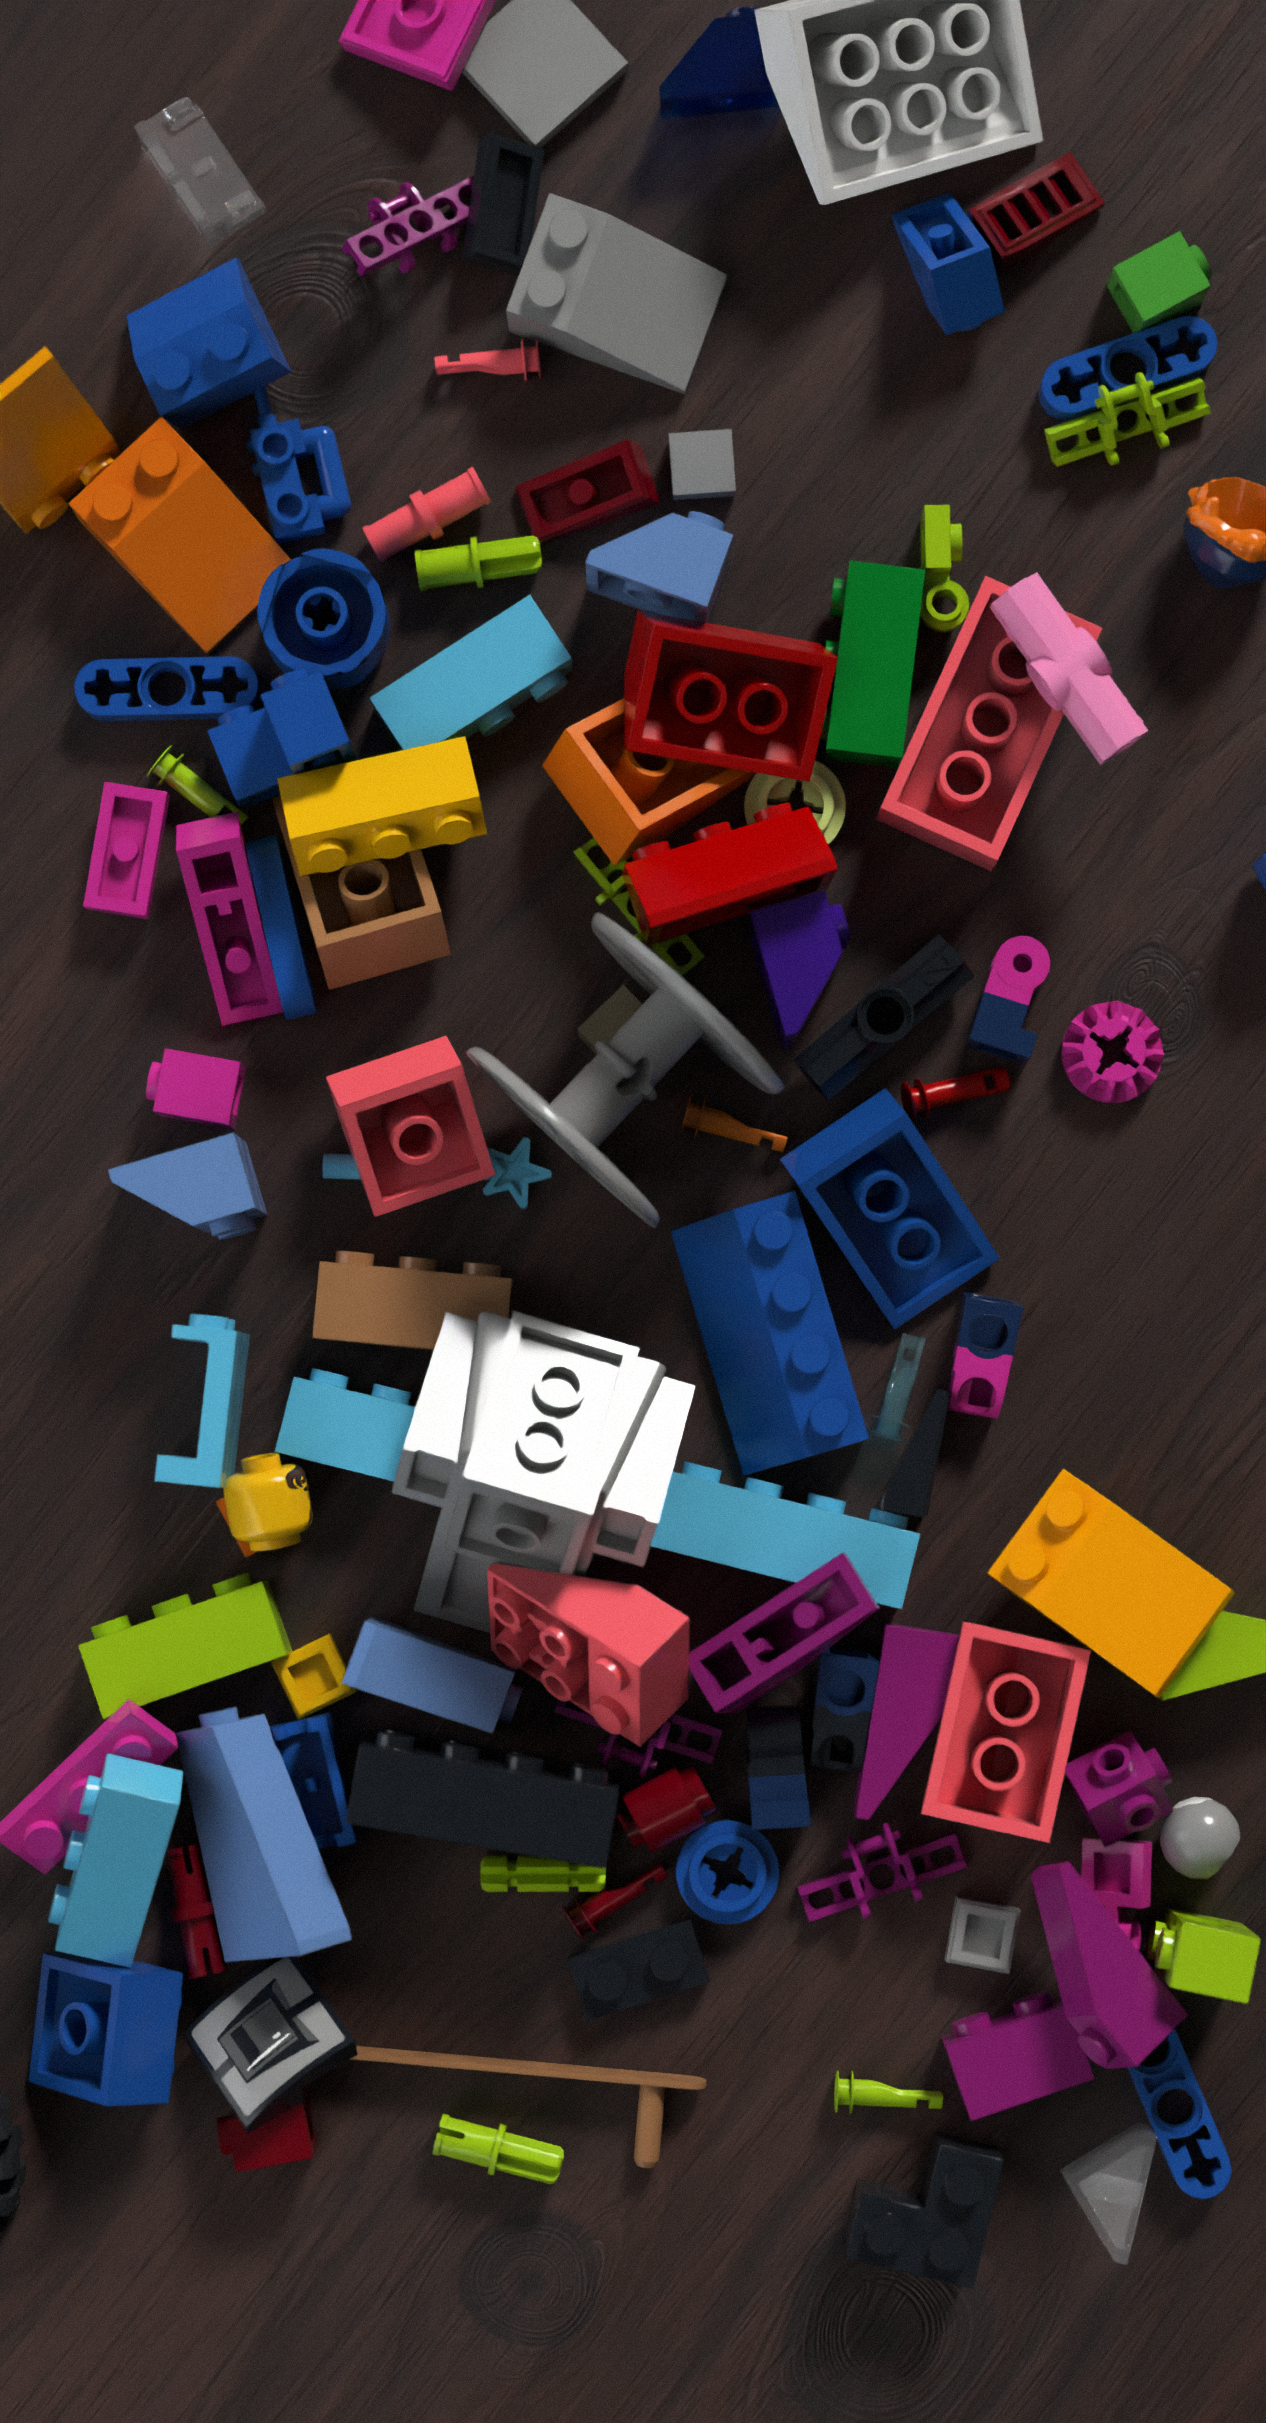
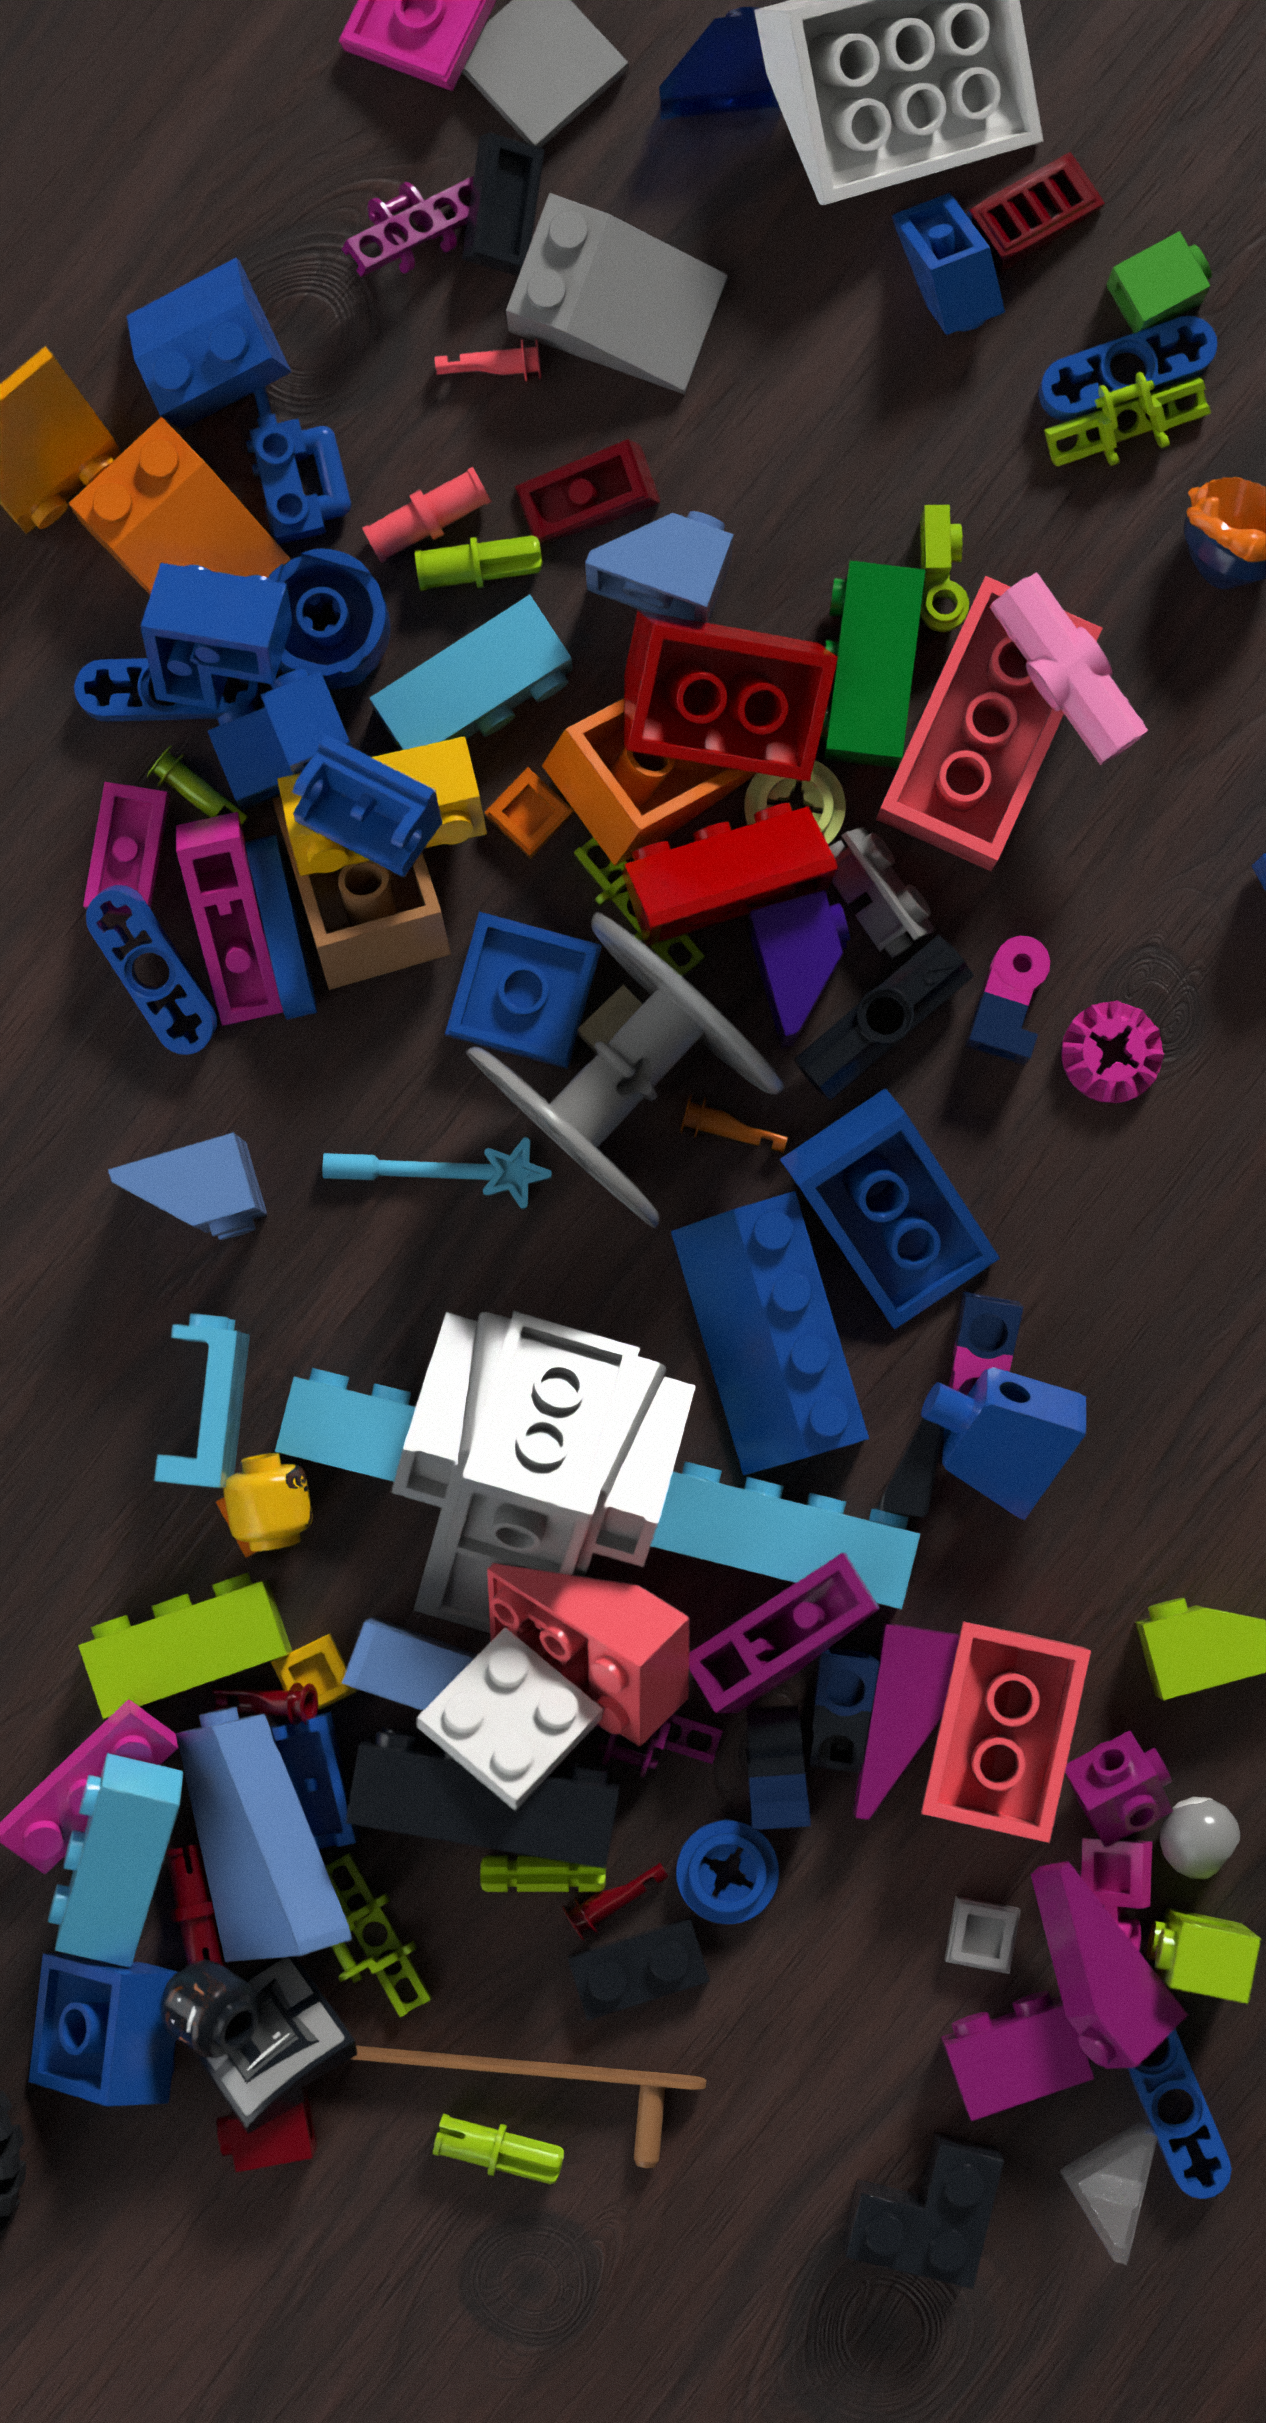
(113, 937): none -> blue beam
(196, 1088): dark pink brick -> none
(199, 171): clear hinge -> none
(209, 2009): none -> black head
(210, 629): none -> blue brick
(298, 1703): none -> dark red piece
(366, 806): none -> blue hinge
(375, 1964): none -> lime piece
(402, 1303): medium nougat brick -> none
(411, 1125): coral slope -> none
(509, 1718): none -> white plate
(523, 990): none -> blue plate
(529, 812): none -> orange tile
(666, 1808): dark red brick -> none
(702, 464): light grey tile -> none
(874, 2093): lime piece -> none
(892, 1860): magenta piece -> none
(894, 907): none -> light grey hinge
(899, 1391): clear light blue piece -> none
(950, 1091): red piece -> none
(1007, 1435): none -> blue torso
(1111, 1583): light orange slope -> none

